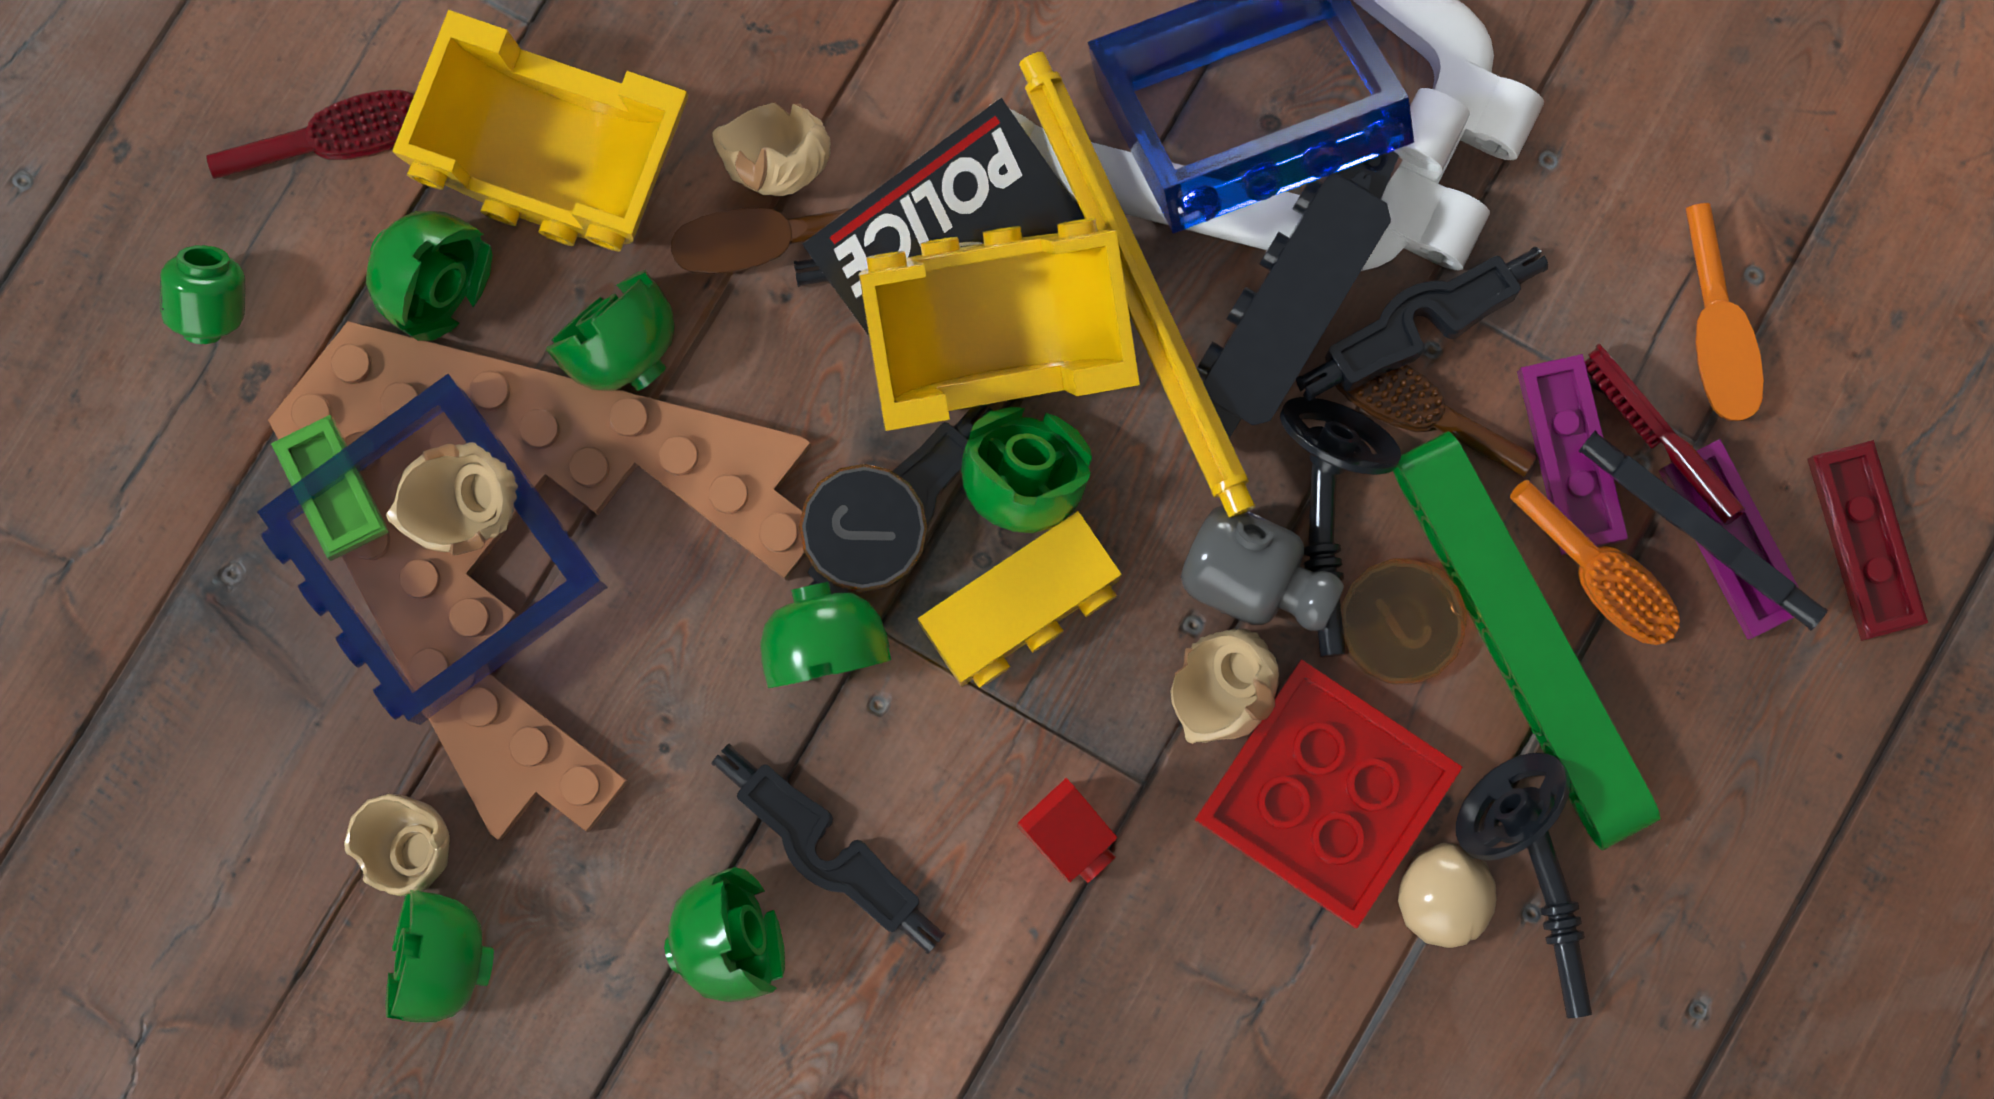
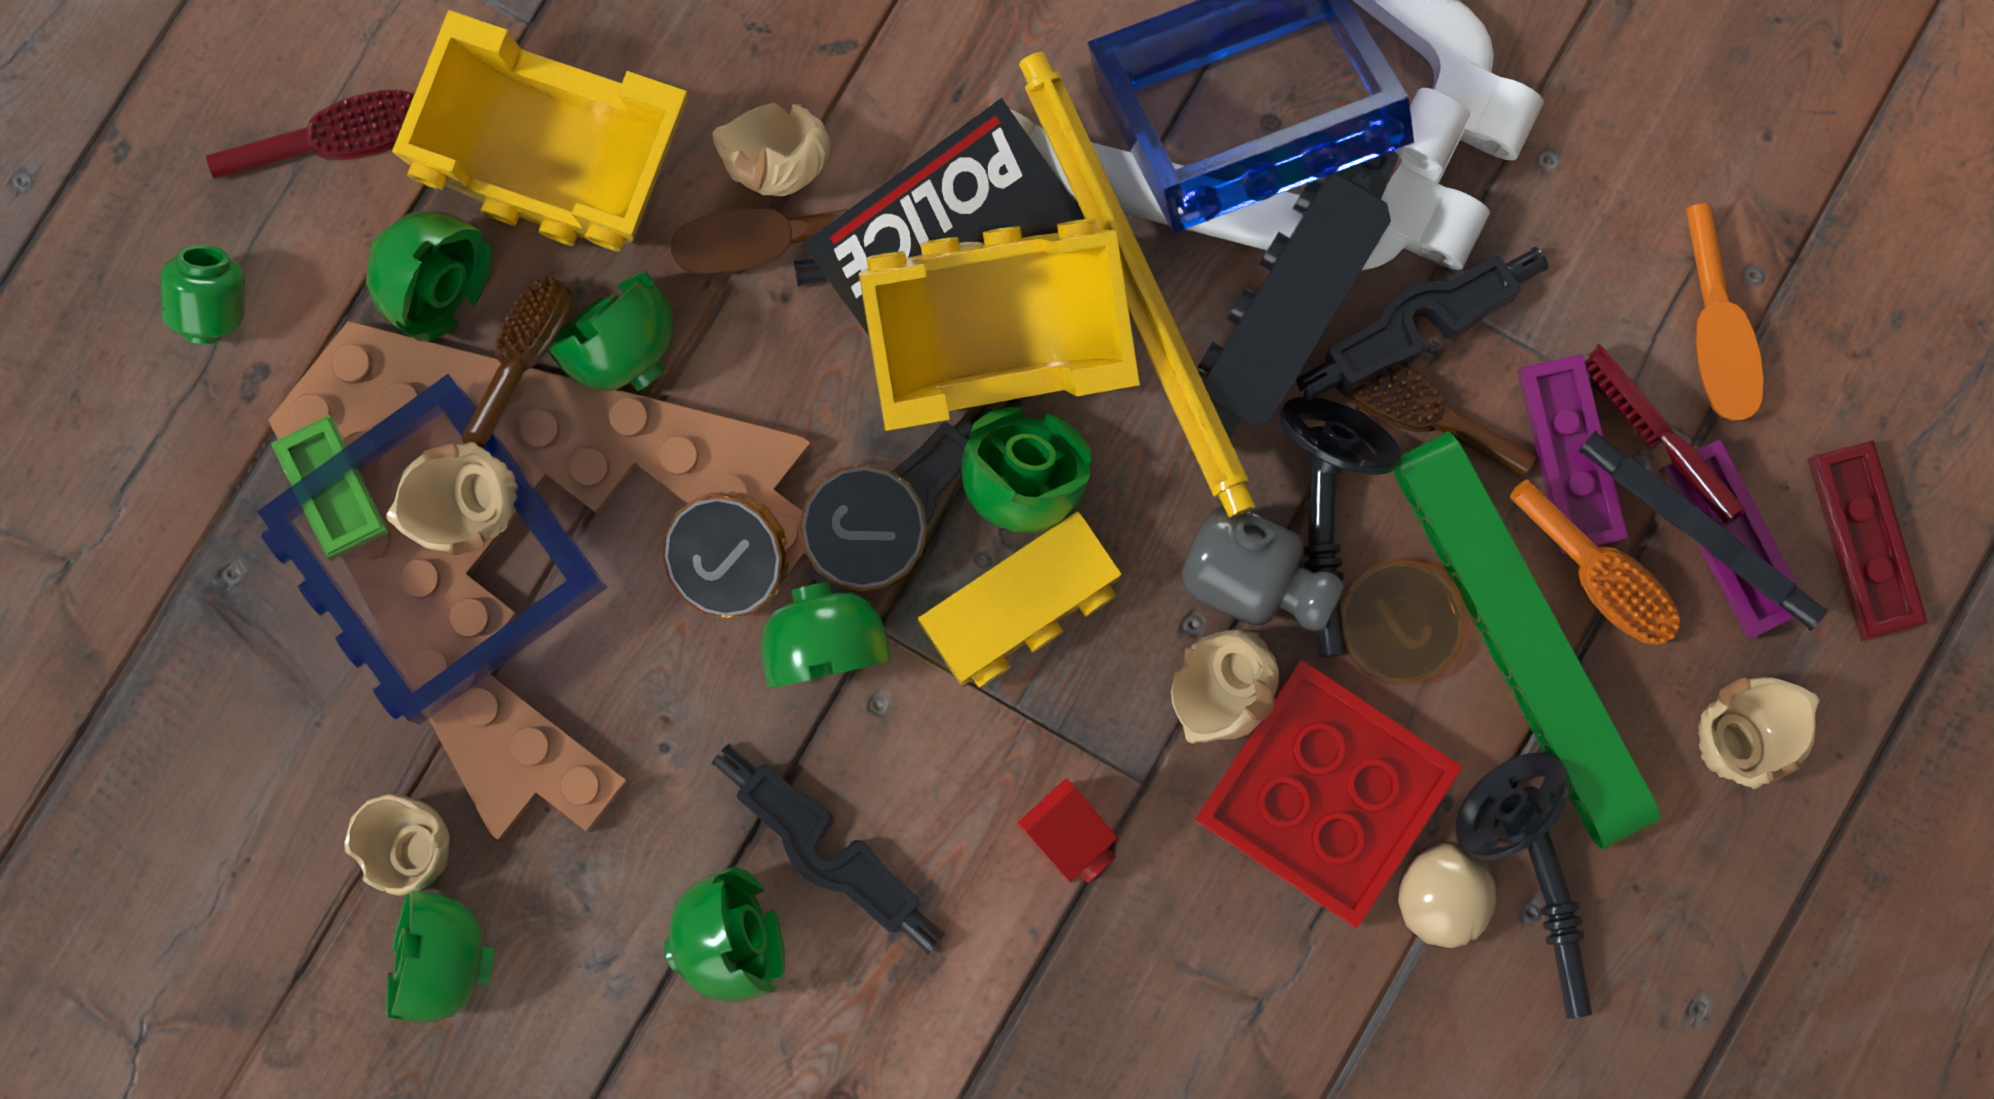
(519, 349): none -> reddish brown piece
(725, 554): none -> black tile
(1758, 730): none -> tan hair

